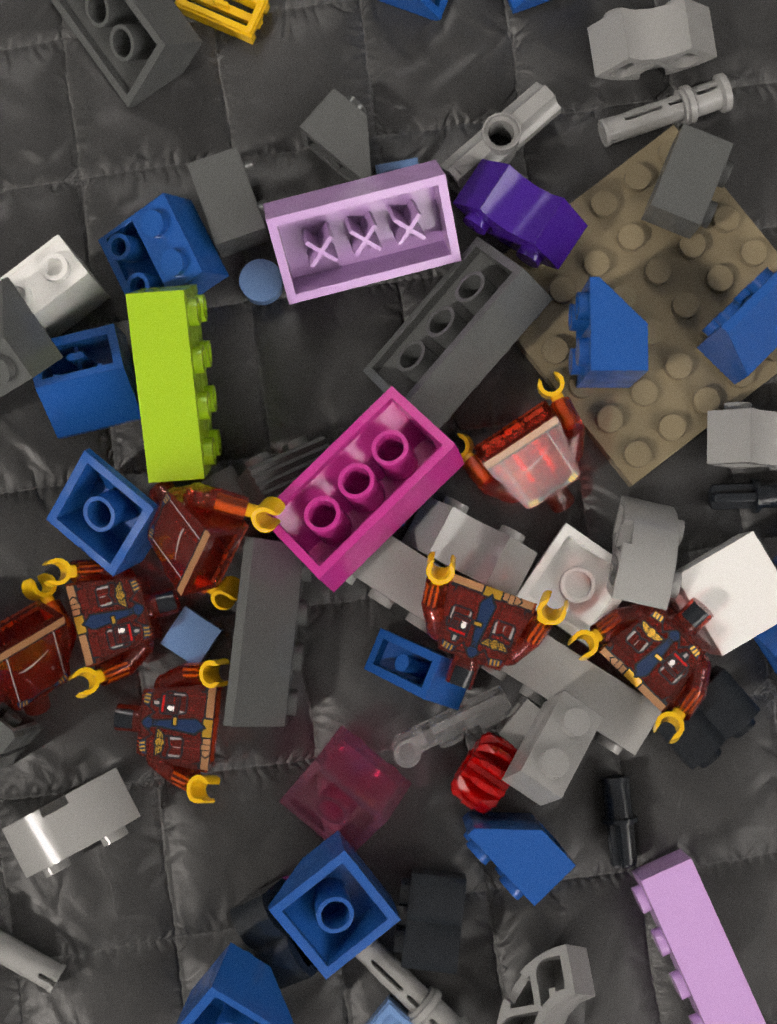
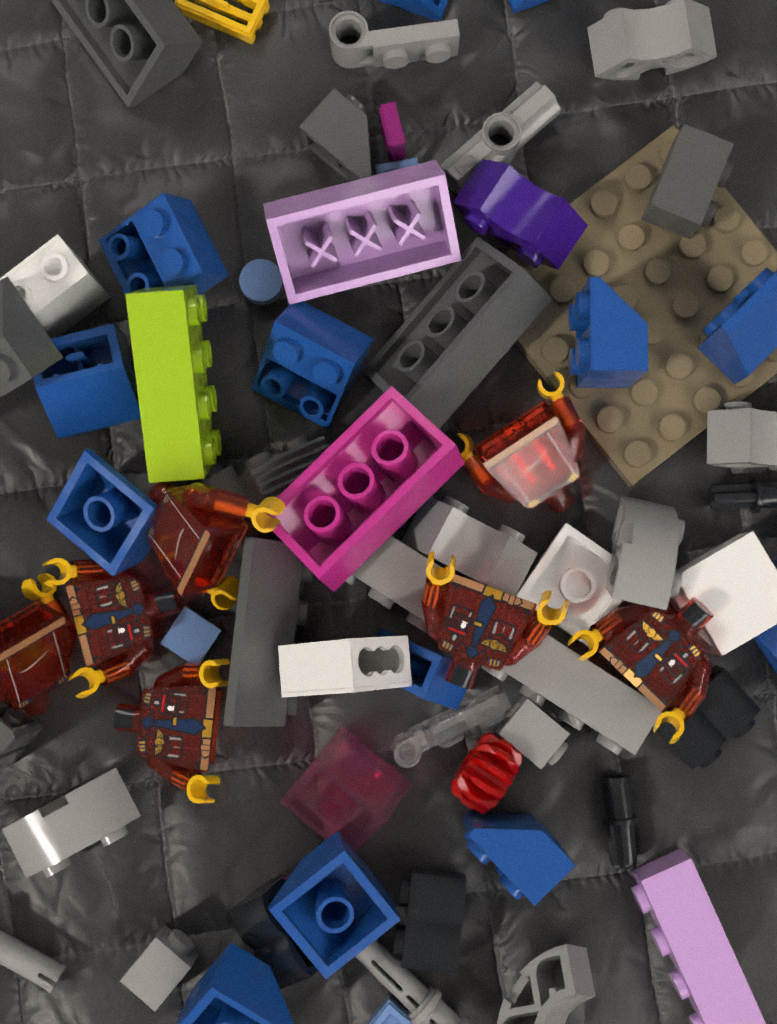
(160, 967): none -> light grey brick
(228, 201): dark grey brick -> none
(311, 362): none -> blue slope
(344, 666): none -> white piece
(391, 46): none -> light grey plate
(392, 132): none -> magenta tile
(553, 748): light grey brick -> none
(683, 107): light grey pin -> none

